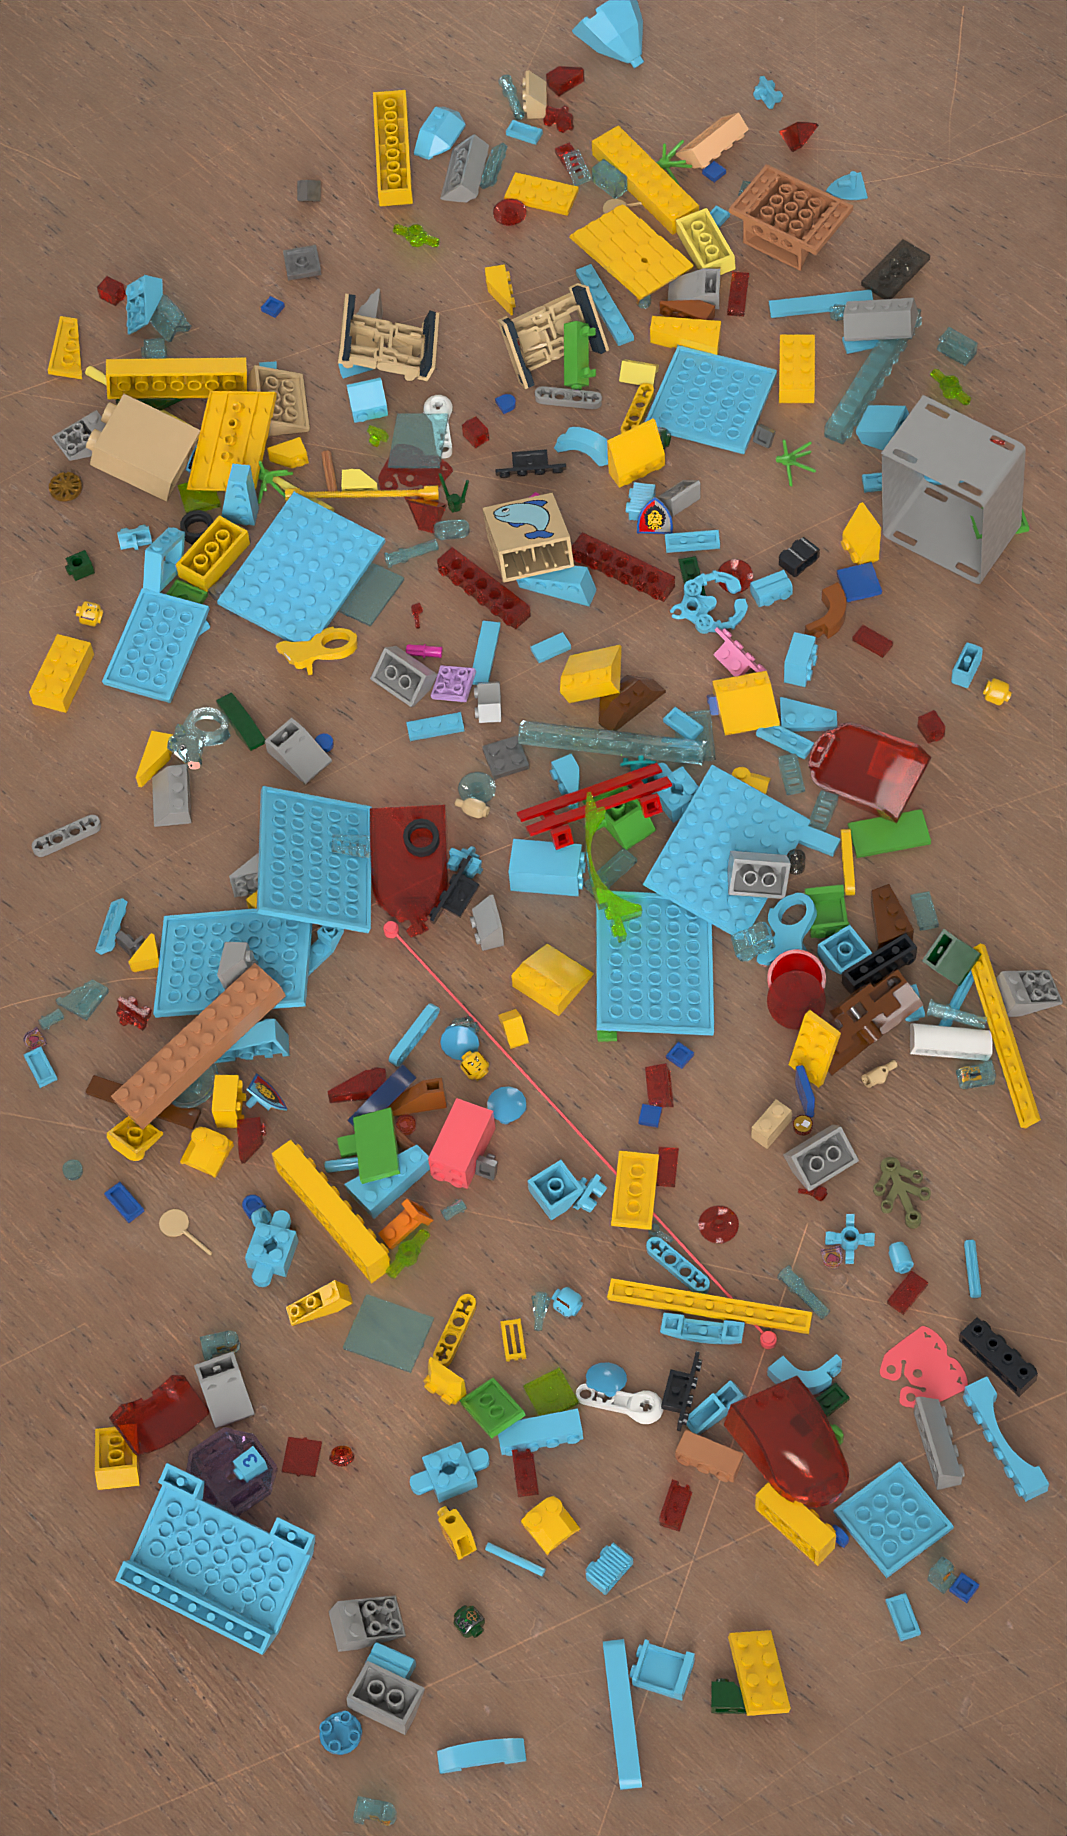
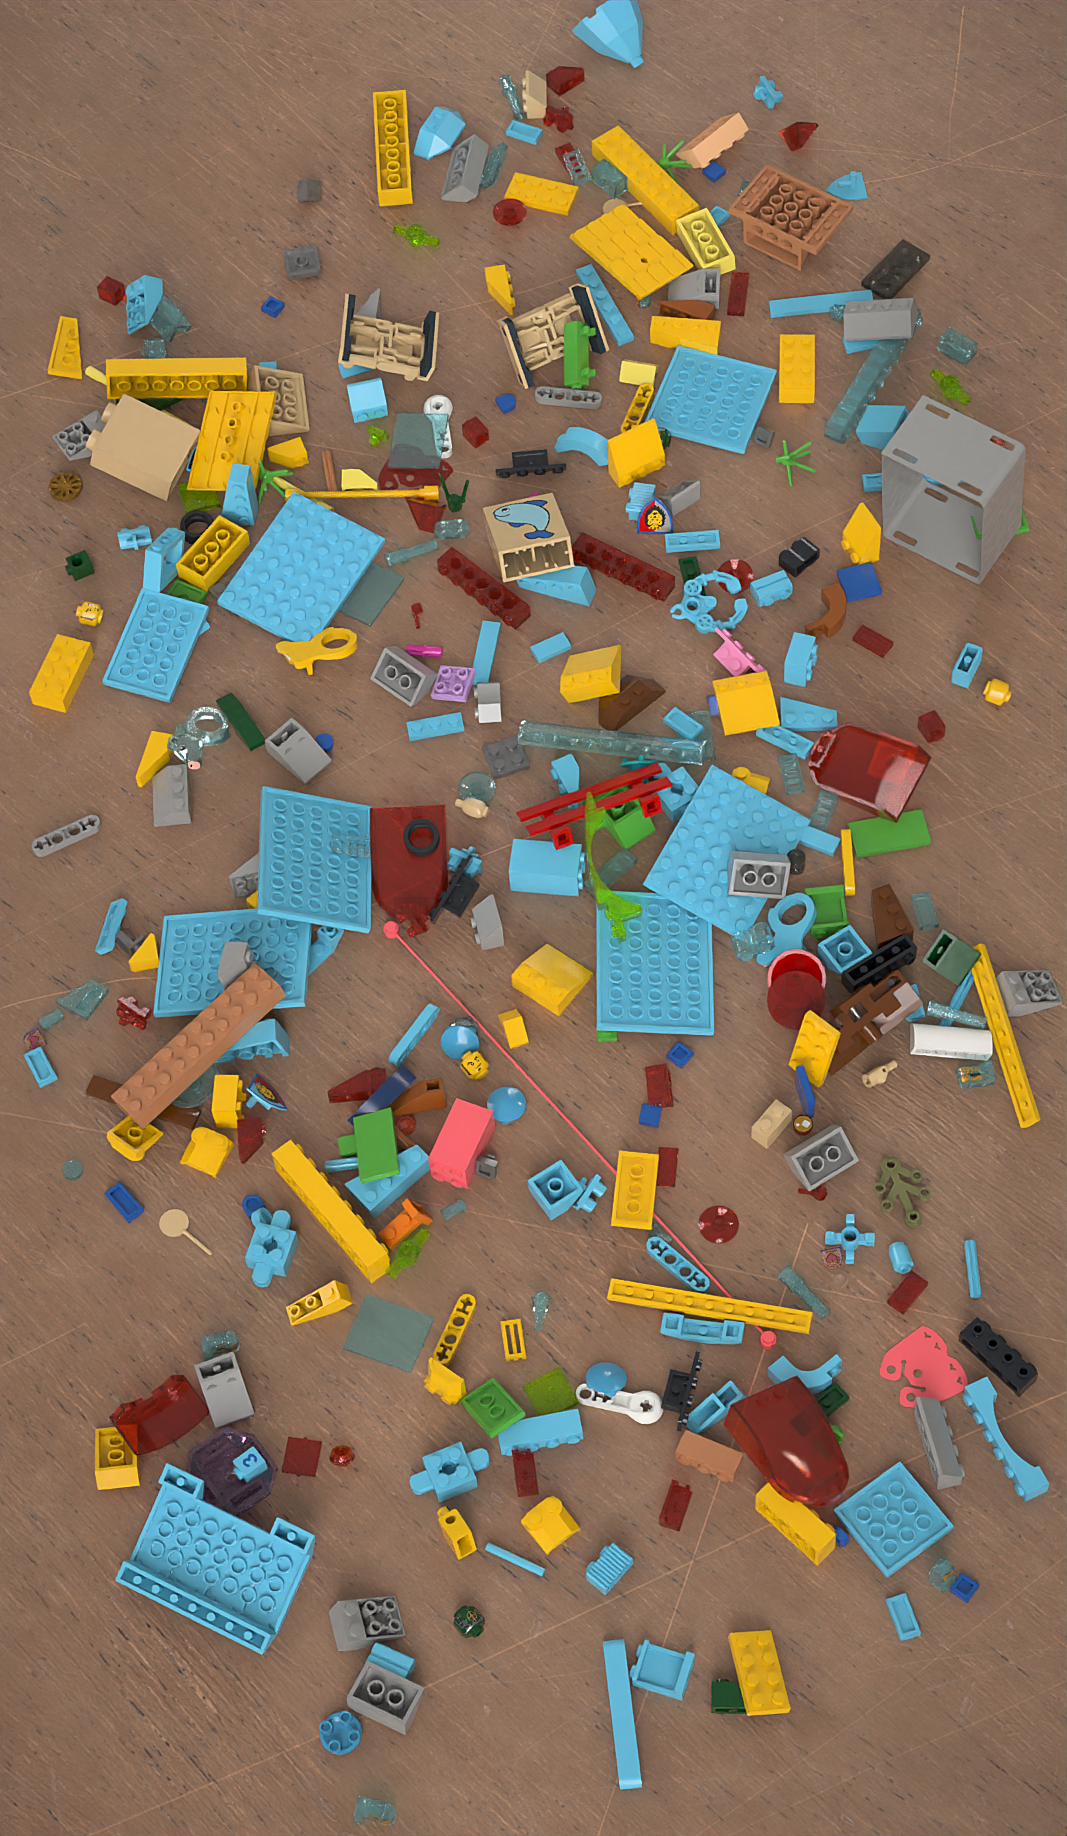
(481, 1753): medium azure slope -> none
(567, 1302): medium azure head -> none

